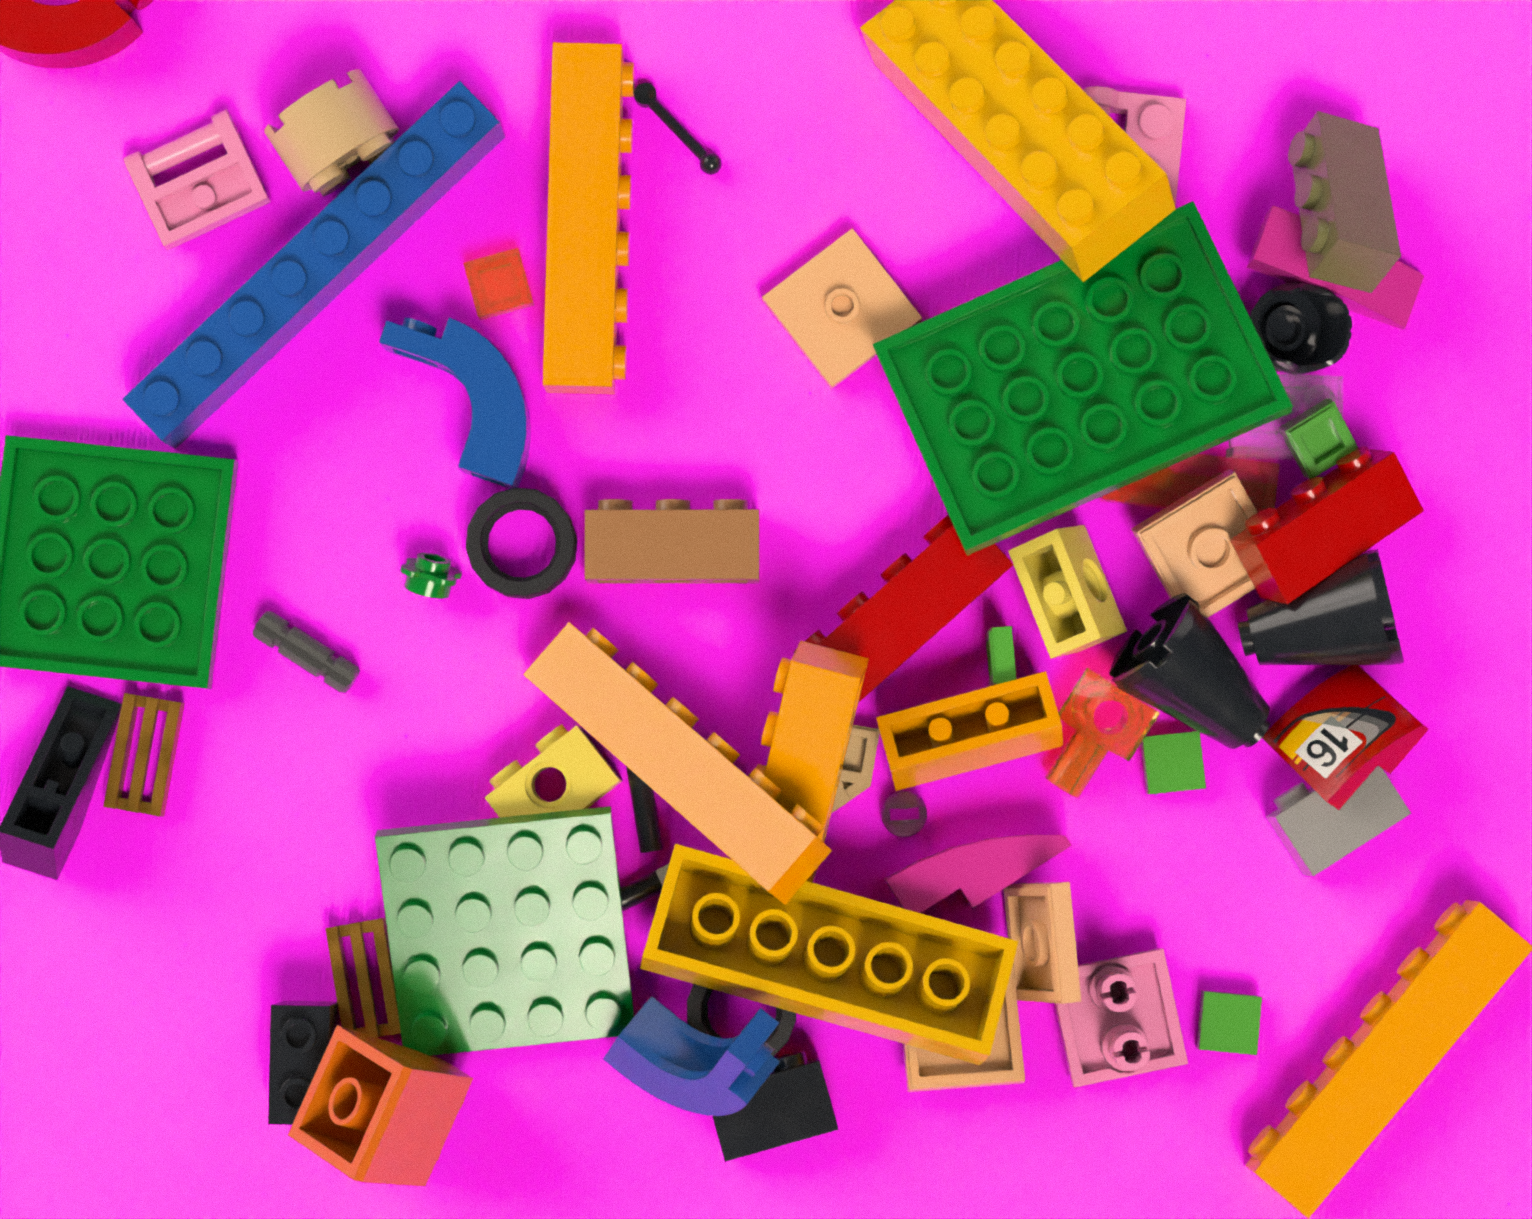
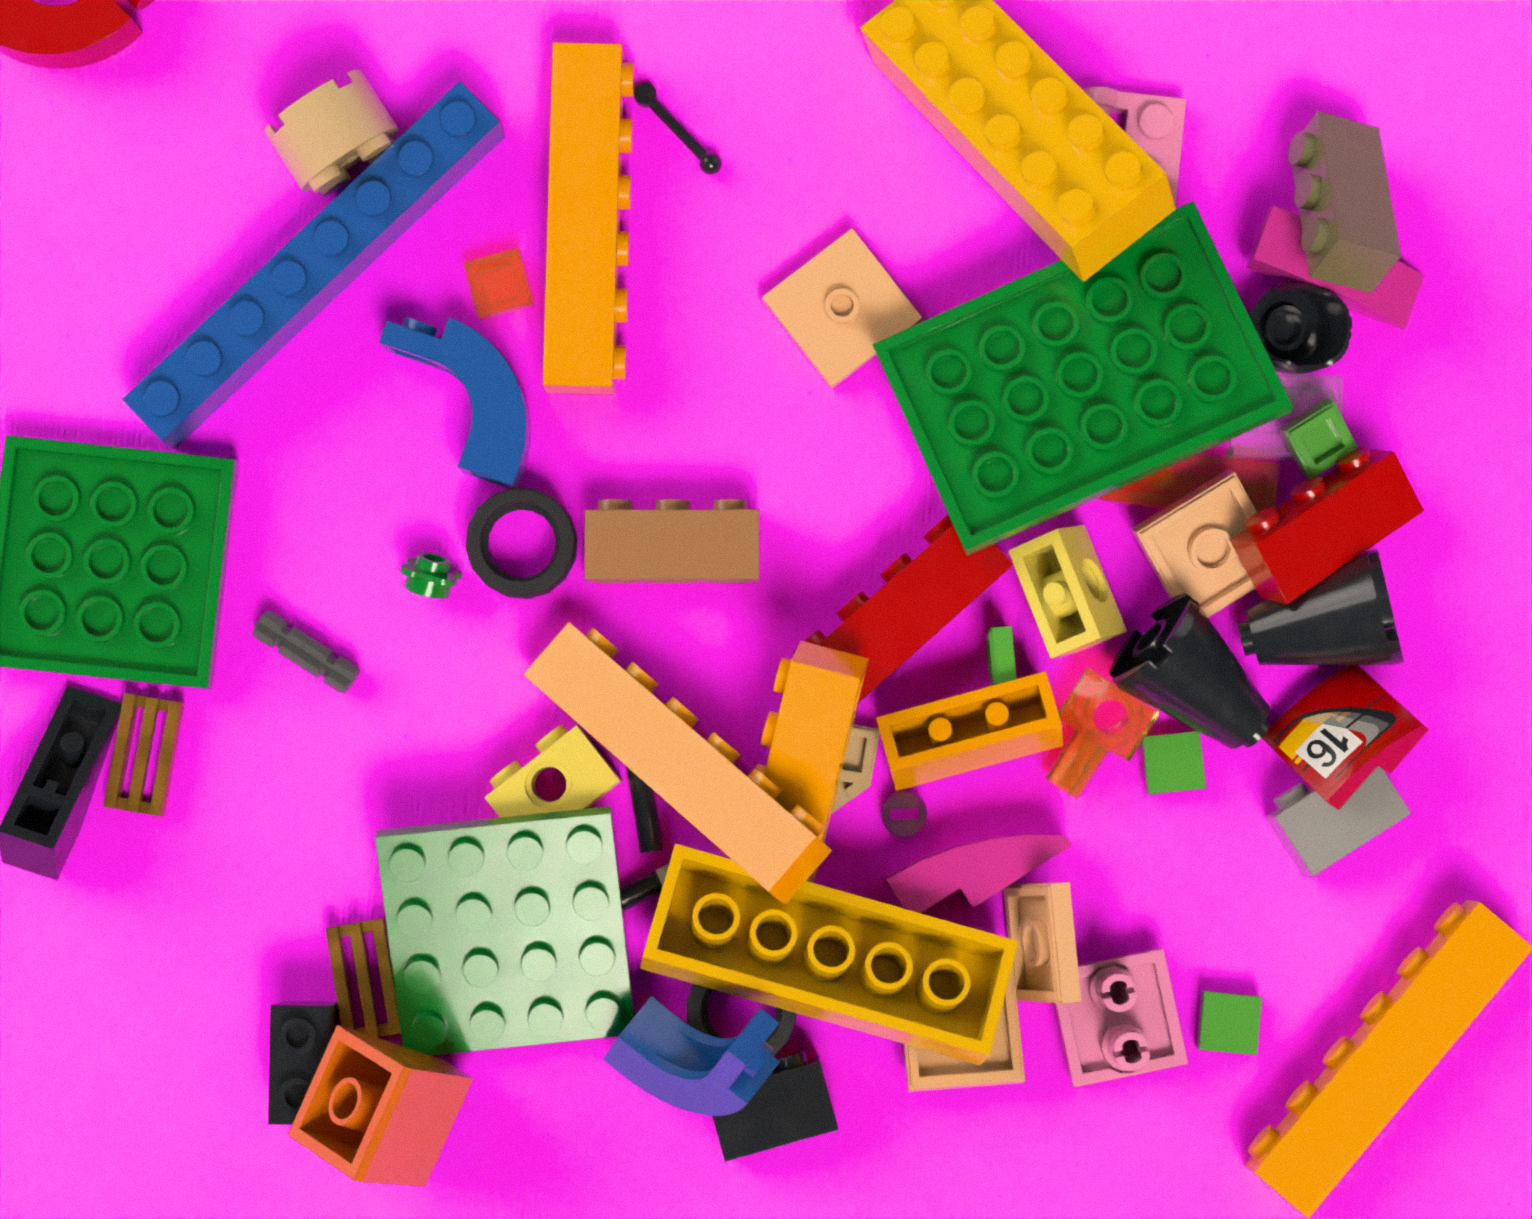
(204, 195): bright pink plate -> none

